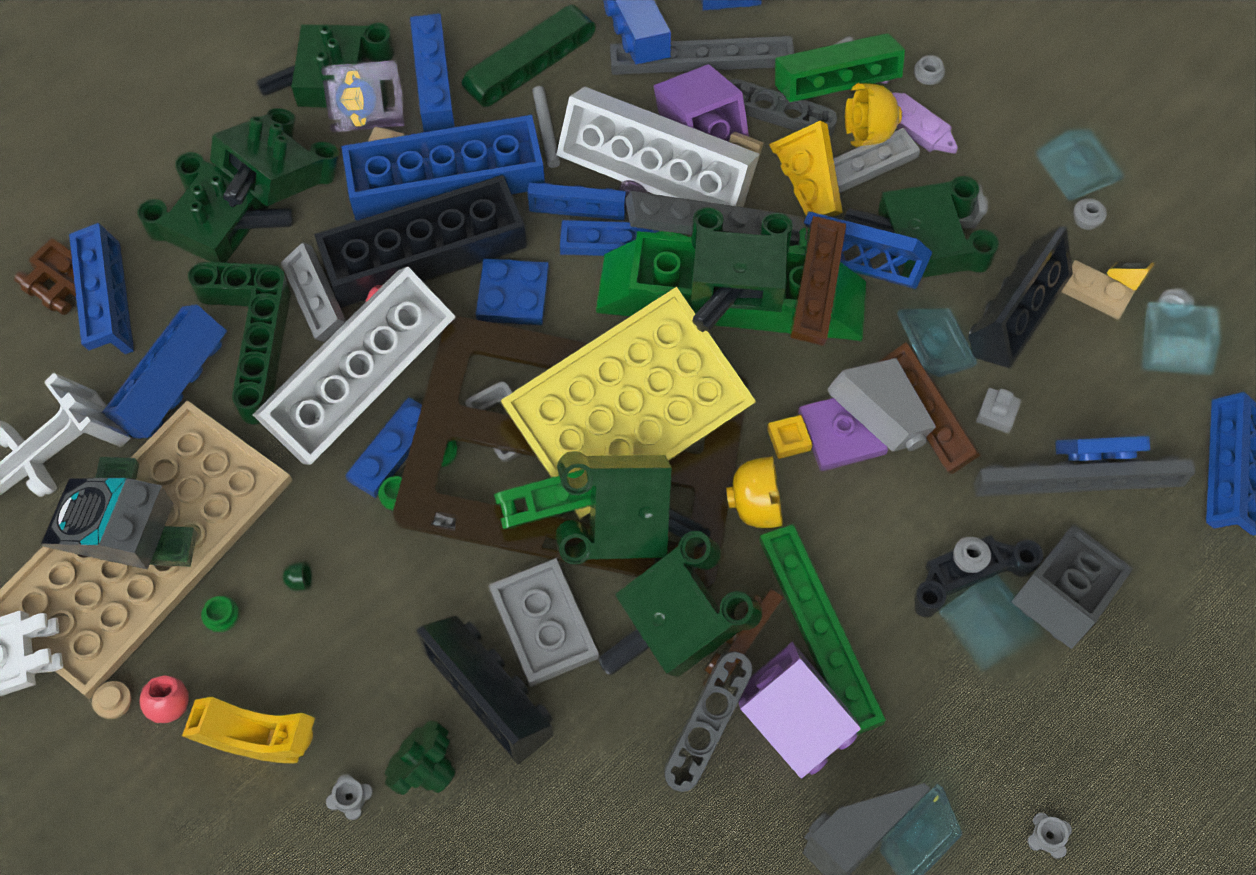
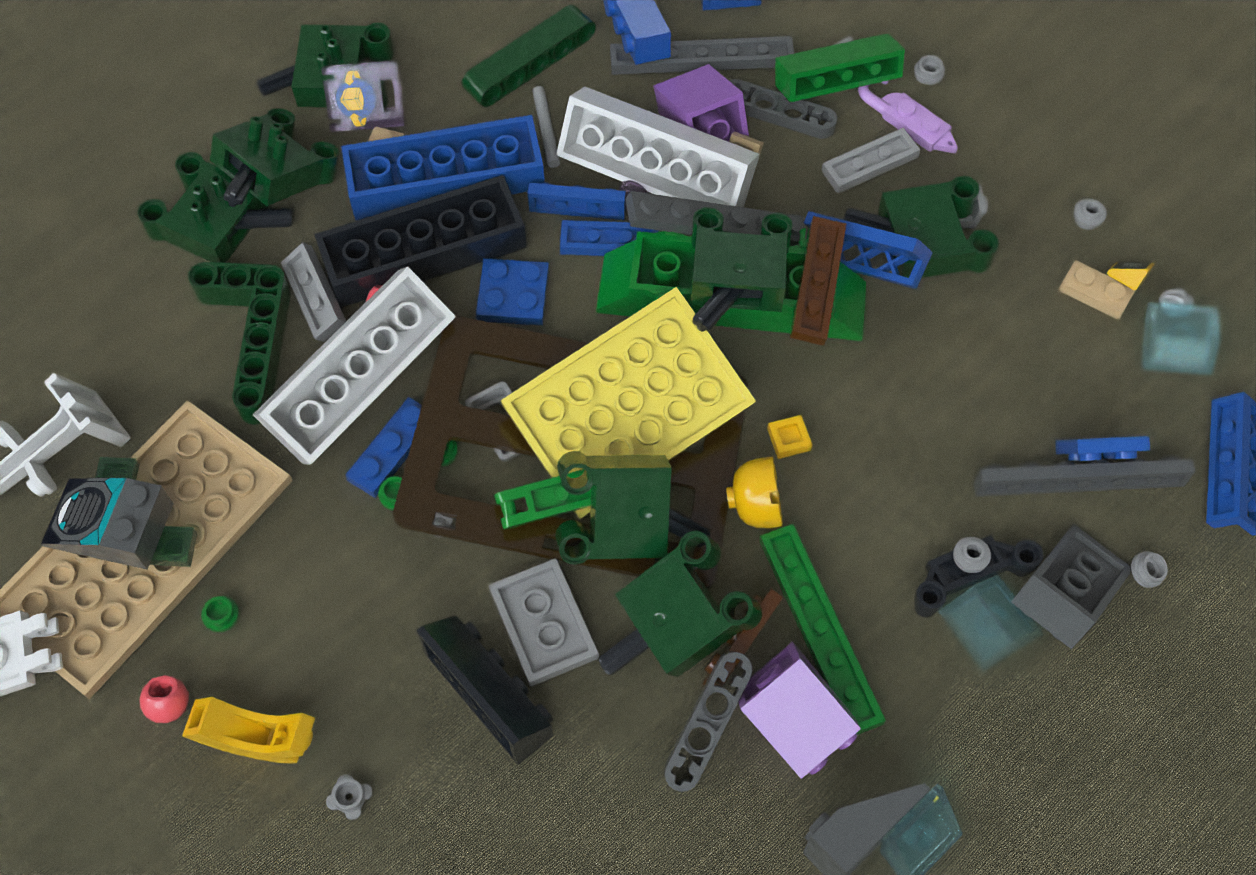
(54, 263): reddish brown plate -> none
(100, 289): blue fence -> none
(111, 700): tan plate -> none
(165, 372): blue brick -> none
(298, 576): dark green hinge -> none
(421, 761): dark green plant -> none
(432, 72): blue brick -> none
(811, 168): yellow wing -> none
(838, 435): medium lavender plate -> none
(871, 114): yellow cylinder -> none
(884, 403): light grey slope -> none
(937, 340): clear light blue slope -> none
(949, 437): reddish brown plate -> none
(999, 410): light grey tile -> none
(1023, 300): black slope -> none
(1059, 829): light grey plate -> none
(1078, 163): clear light blue slope -> none
(1149, 569): none -> light grey plate

